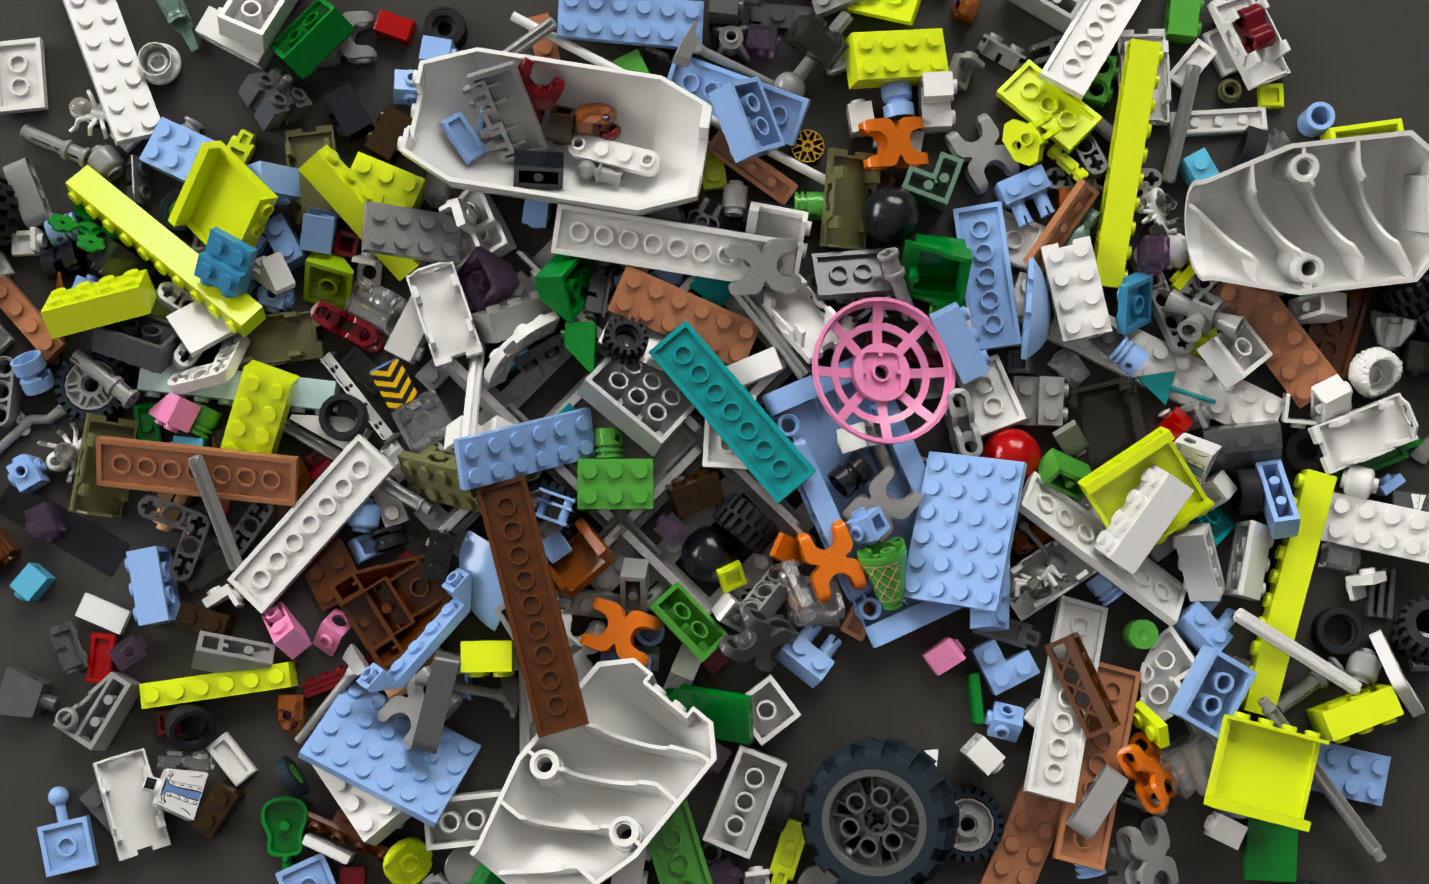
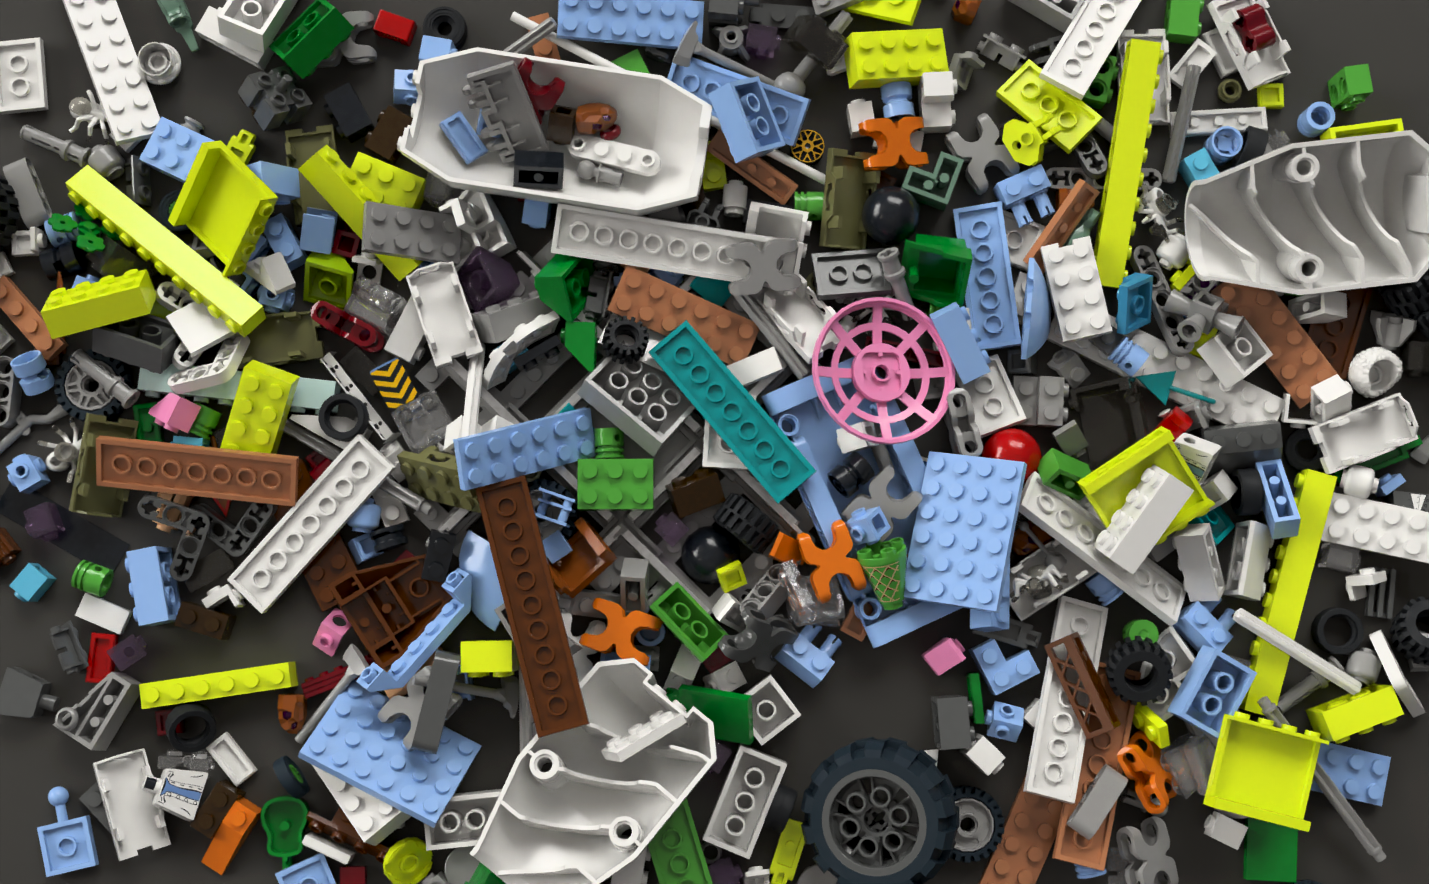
(92, 578): none -> bright green piece
(215, 511): light grey axle -> none
(226, 263): dark azure plate -> none
(227, 653): light grey slope -> none
(231, 835): none -> orange slope
(286, 630): bright pink slope -> none
(643, 735): none -> white plate
(726, 678): none -> white bracket
(952, 722): none -> dark grey brick
(1067, 163): neon yellow axle -> none
(1145, 688): none -> black tyre
(1153, 254): clear purple brick -> none
(1223, 144): none -> light blue wheel
(1350, 87): none -> bright green brick

